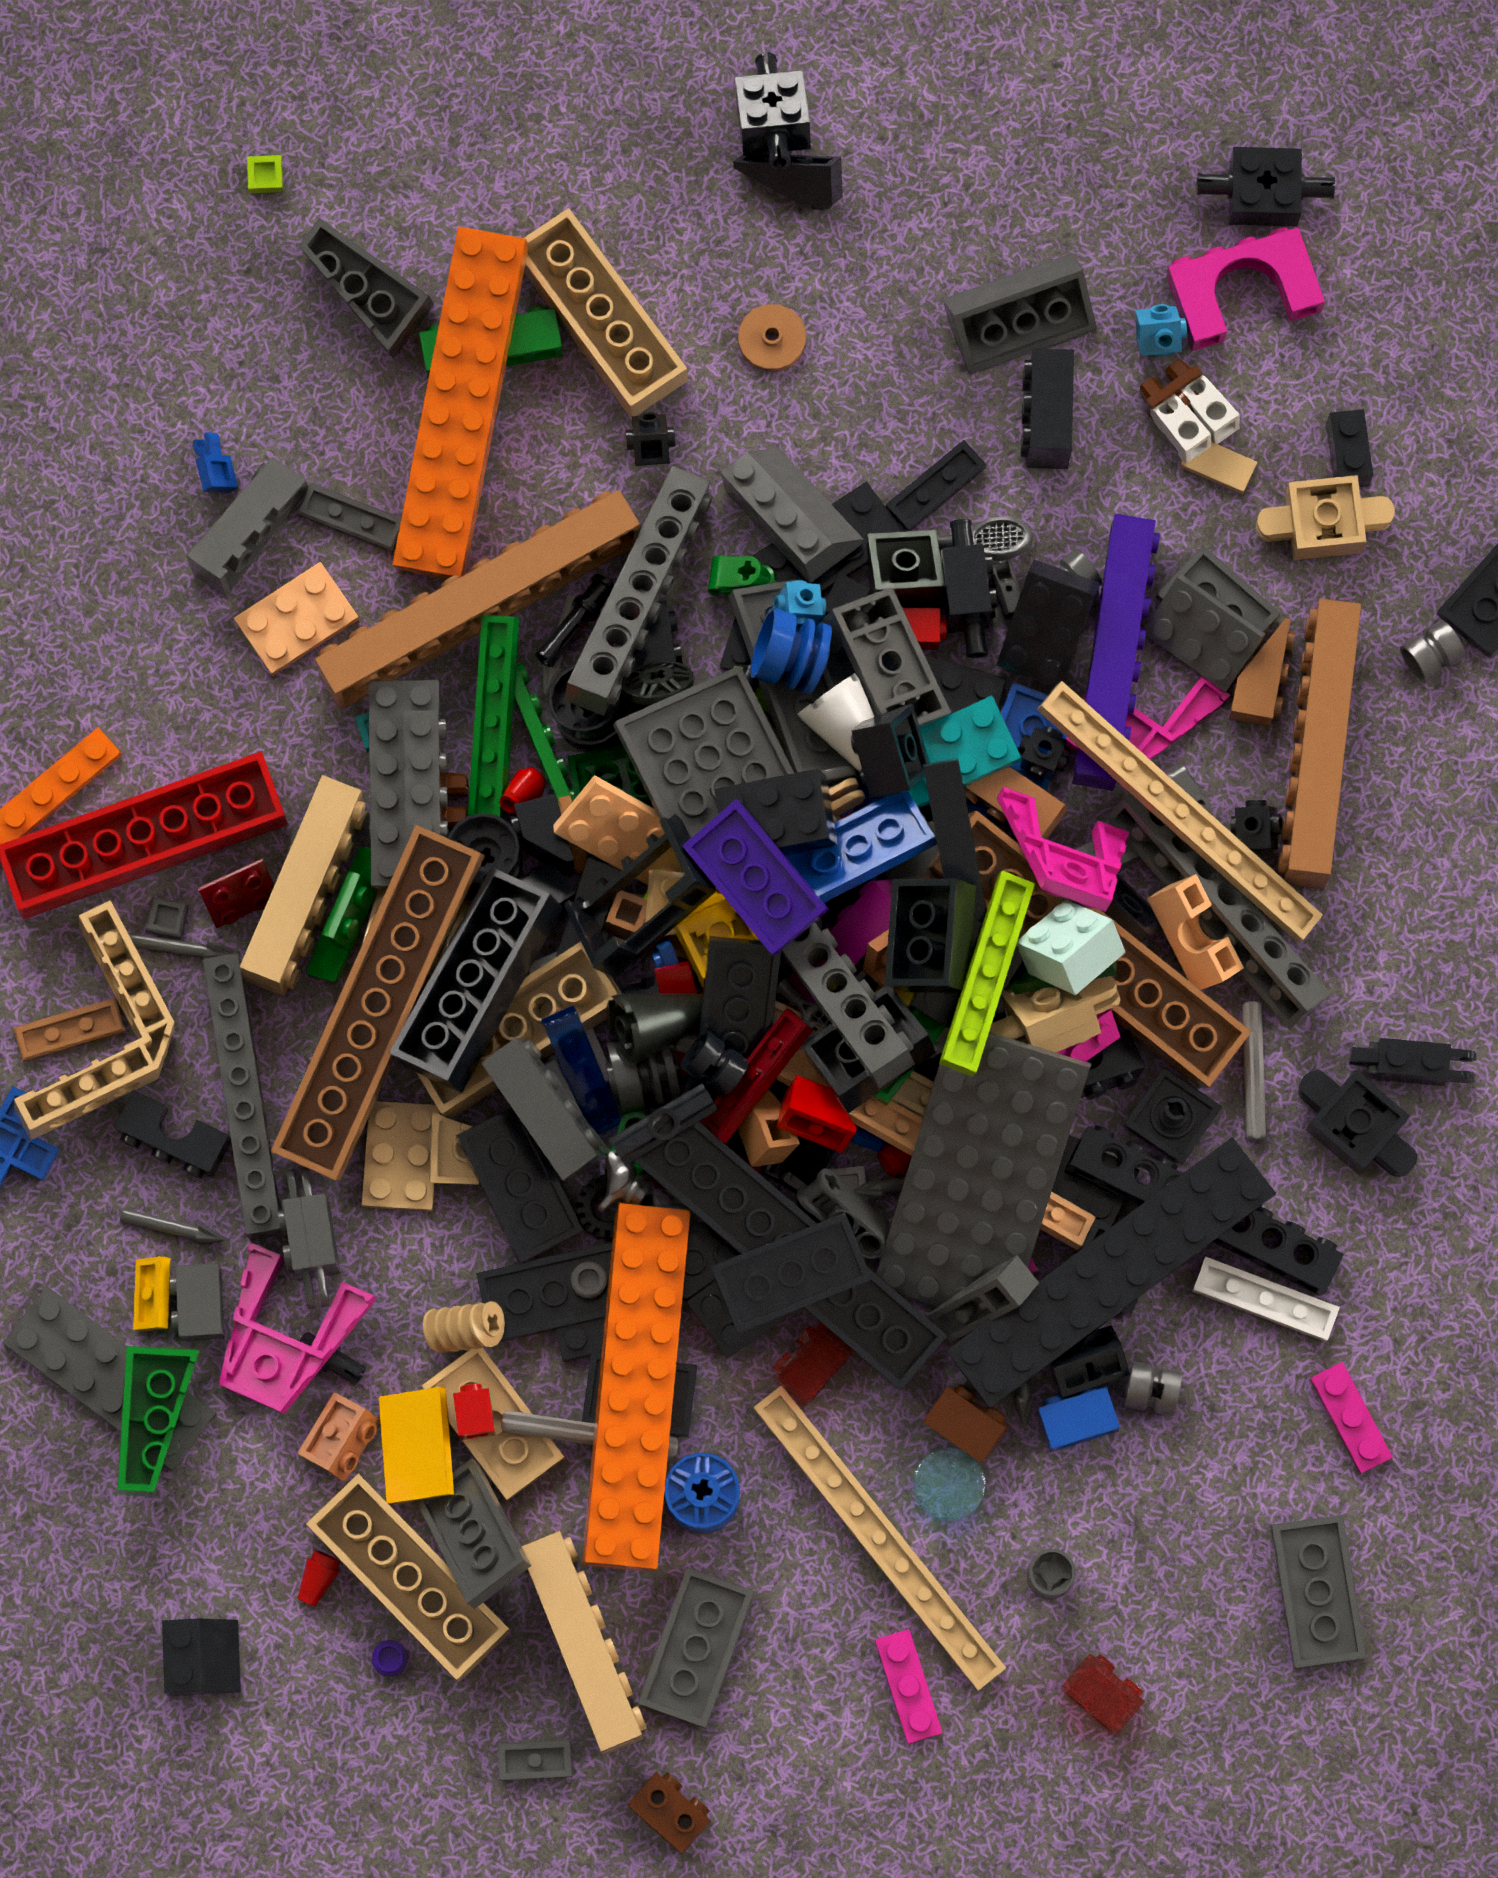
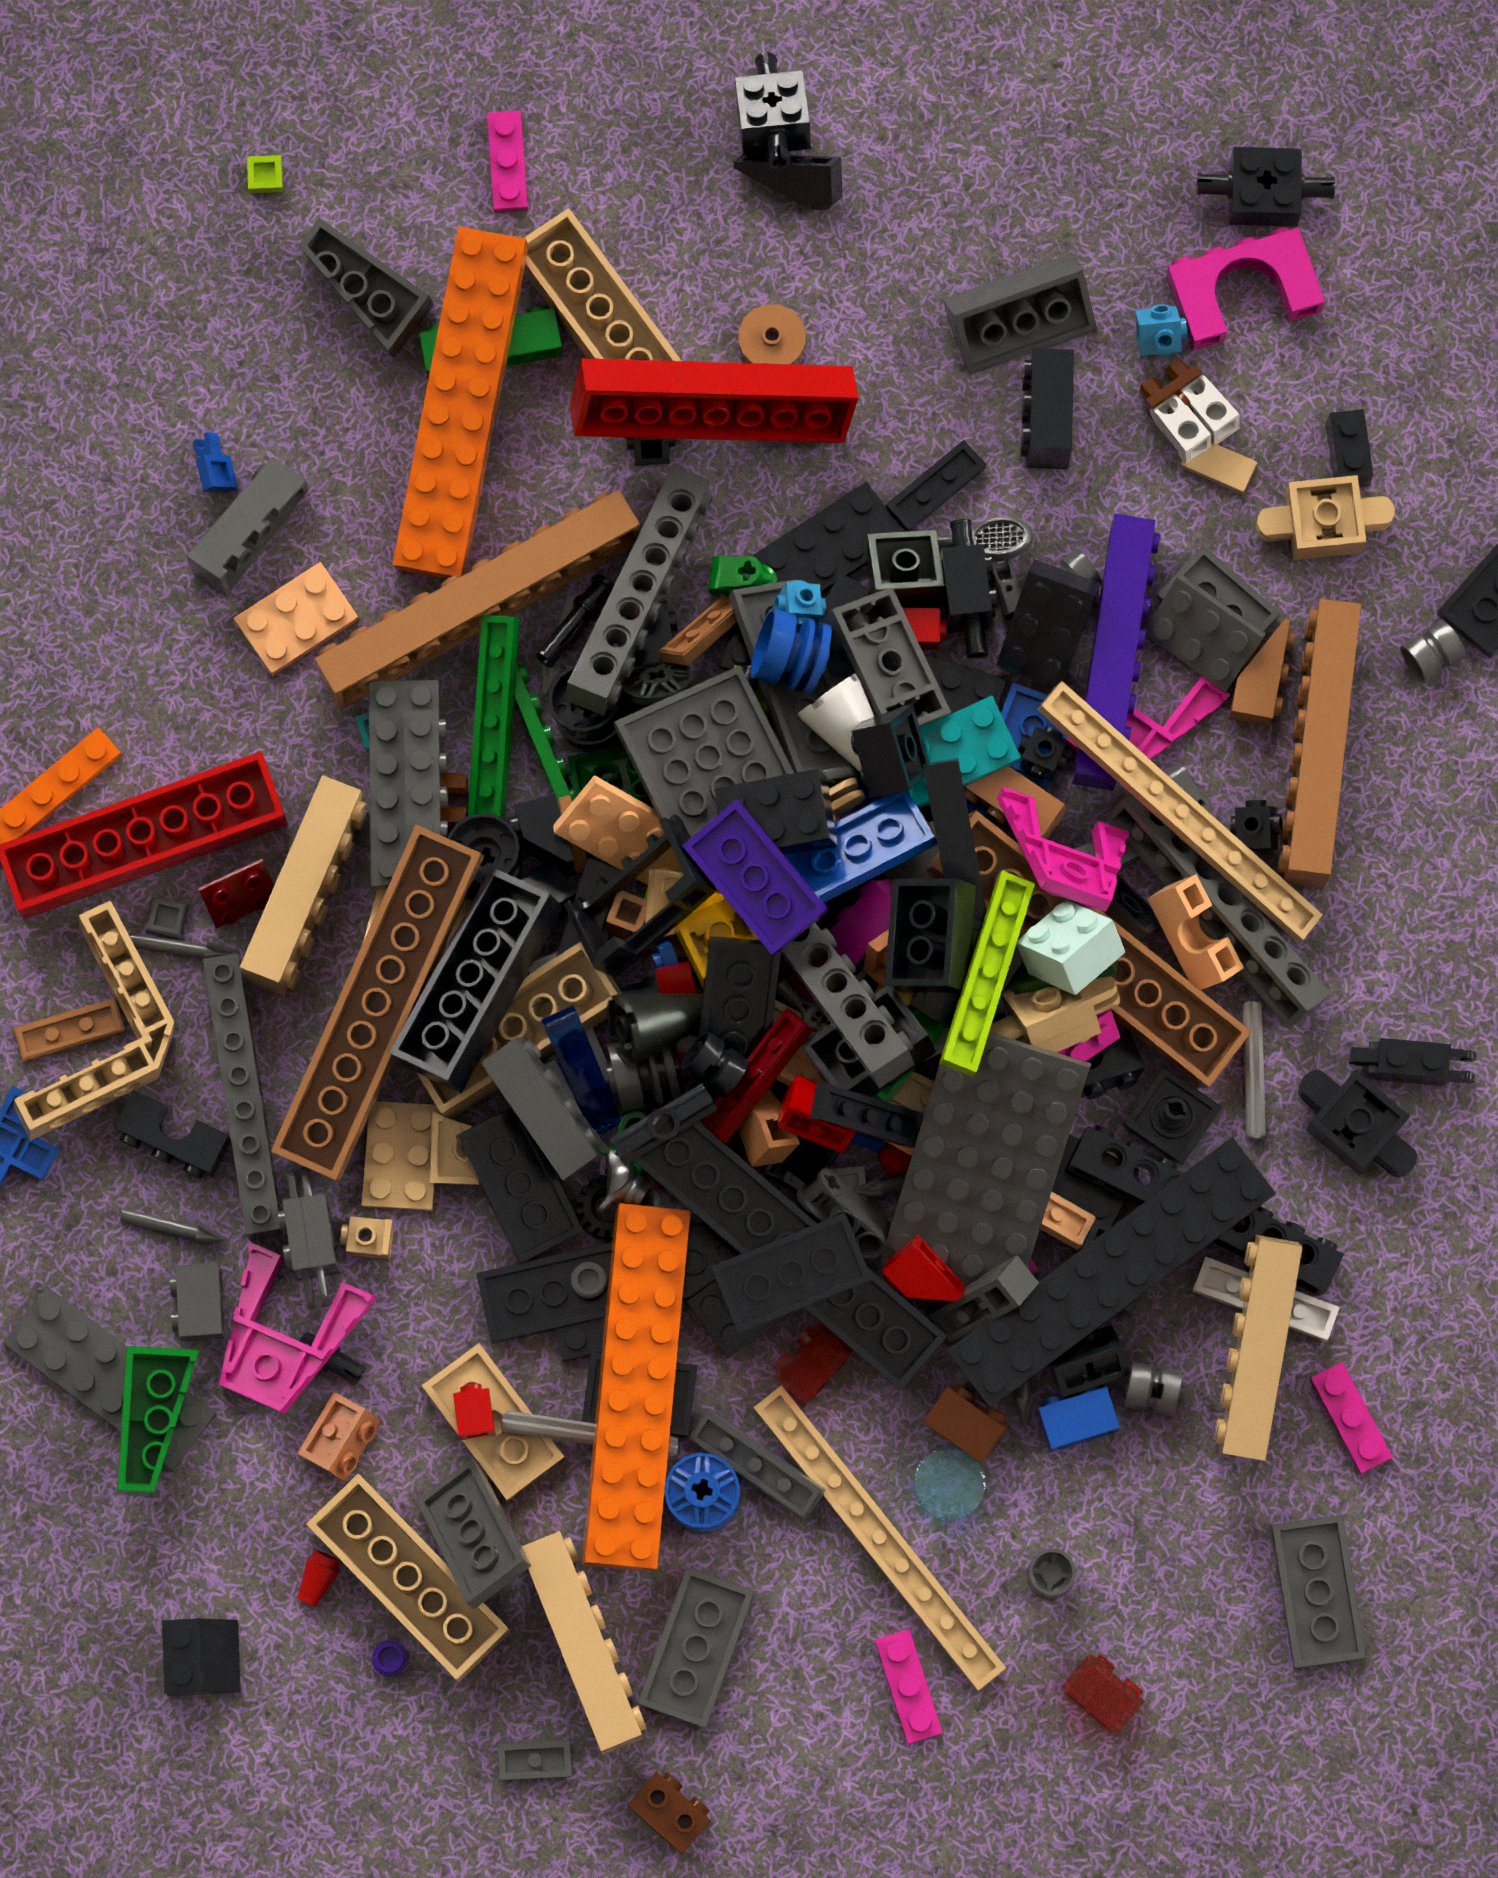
(151, 1294): yellow plate -> none
(344, 920): green bracket -> none
(350, 517): dark grey tile -> none
(377, 1247): none -> tan brick
(416, 1445): yellow tile -> none
(464, 1327): tan piece -> none
(507, 161): none -> dark pink plate
(524, 786): red cone -> none
(700, 633): none -> medium nougat tile
(713, 400): none -> red brick
(757, 1464): none -> dark grey tile
(790, 511): dark grey slope -> none
(866, 1115): none -> black plate
(922, 1273): none -> red slope
(1259, 1347): none -> tan brick

